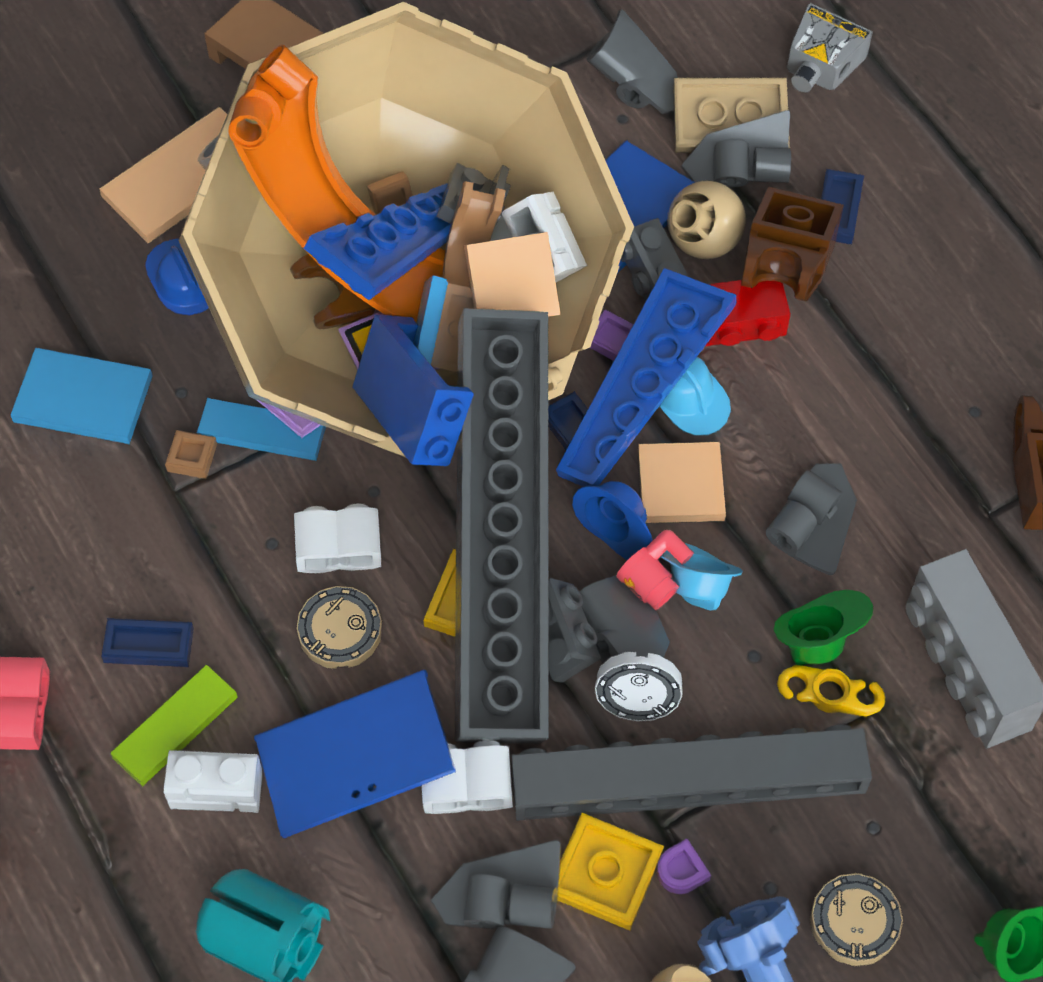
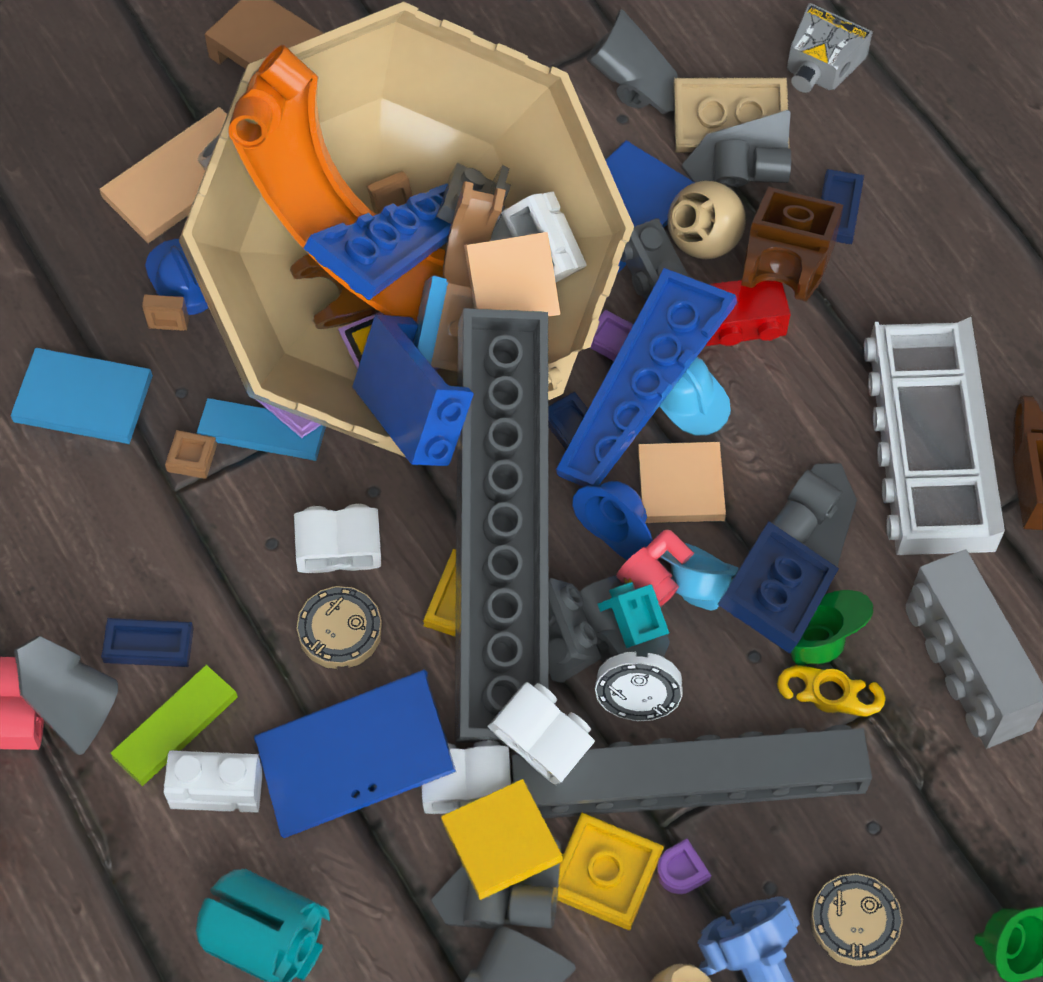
(64, 691): none -> dark grey panel
(165, 312): none -> medium nougat tile
(501, 839): none -> yellow tile
(542, 732): none -> white brick
(636, 613): none -> teal bracket
(778, 587): none -> dark blue plate
(933, 439): none -> white window

